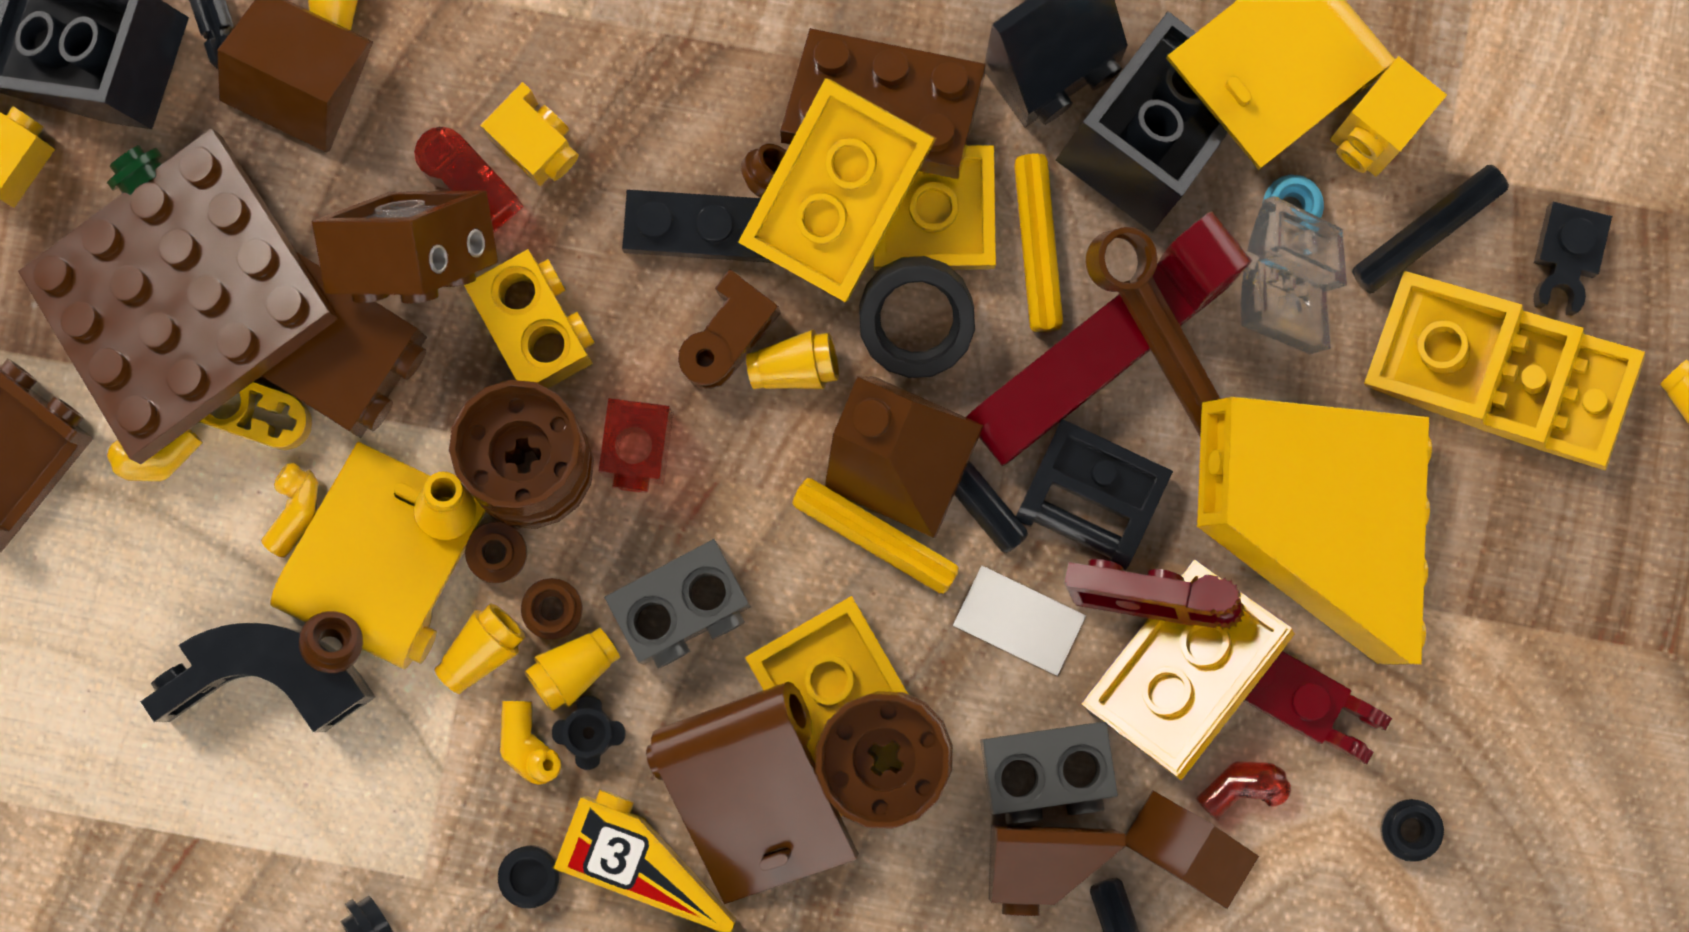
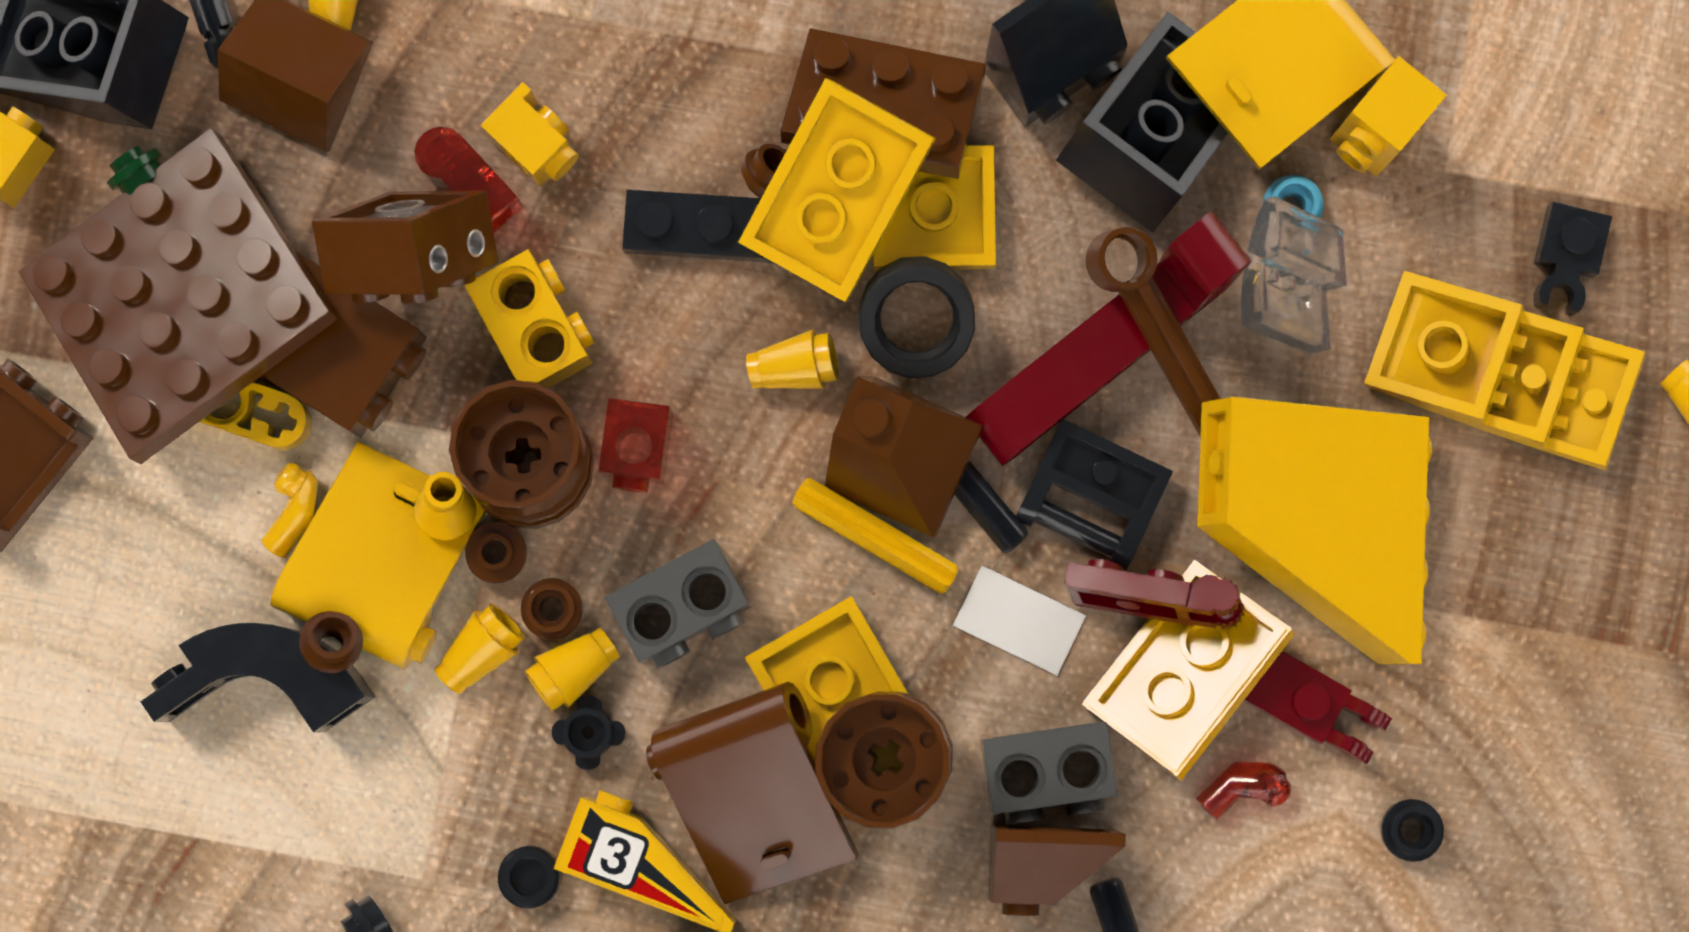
(157, 467): yellow arm -> none
(523, 749): yellow arm -> none
(719, 350): reddish brown leg -> none
(1038, 242): yellow axle -> none
(1190, 849): reddish brown slope -> none
(1430, 228): black axle -> none

